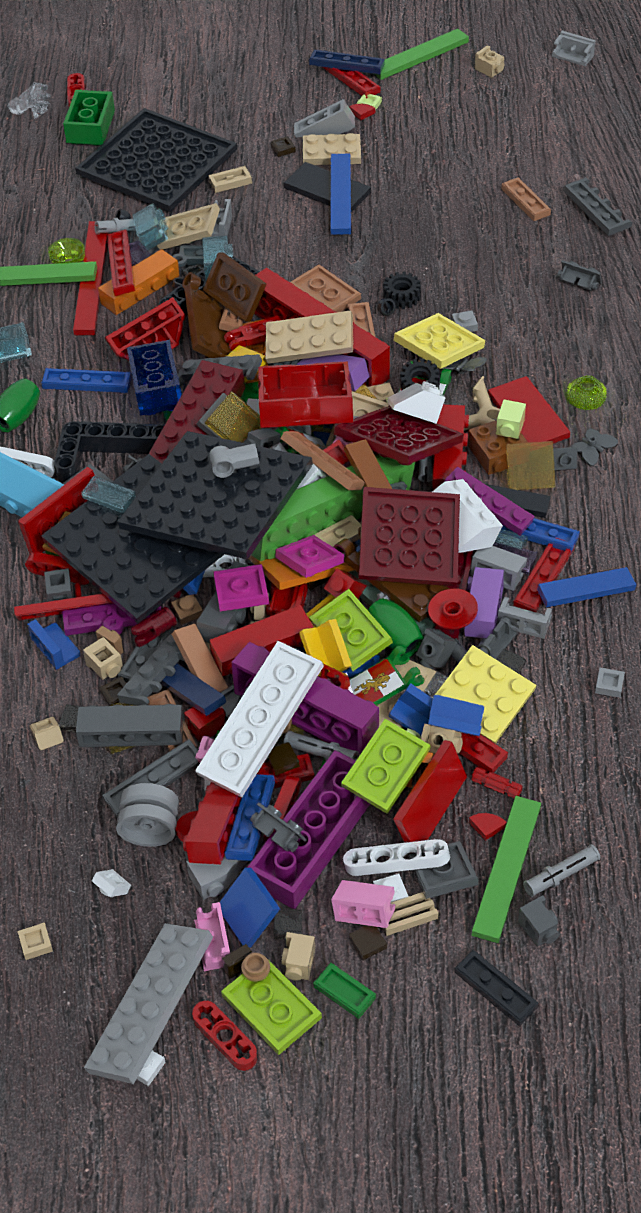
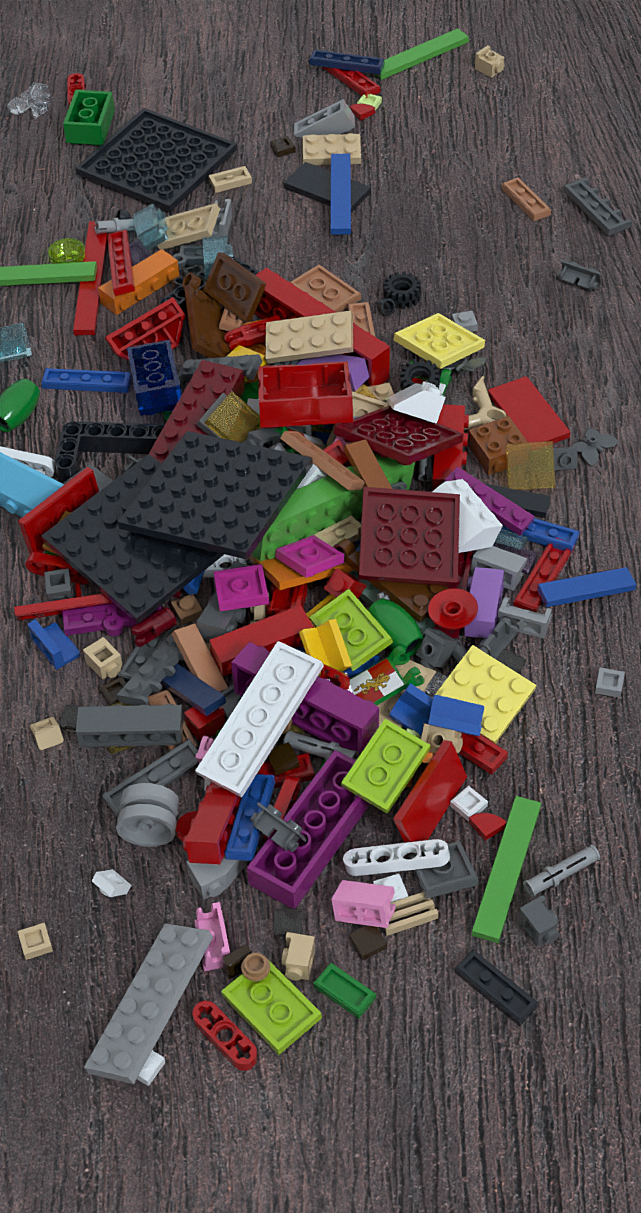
(108, 494): clear light blue tile -> none
(112, 637): medium nougat plate -> none
(227, 460): light grey piece -> none
(248, 907): blue tile -> none
(468, 803): none -> white tile
(496, 782): red axle -> none
(510, 419): yellowish green brick -> none
(574, 48): light grey hinge -> none
(584, 397): clear neon green piece -> none

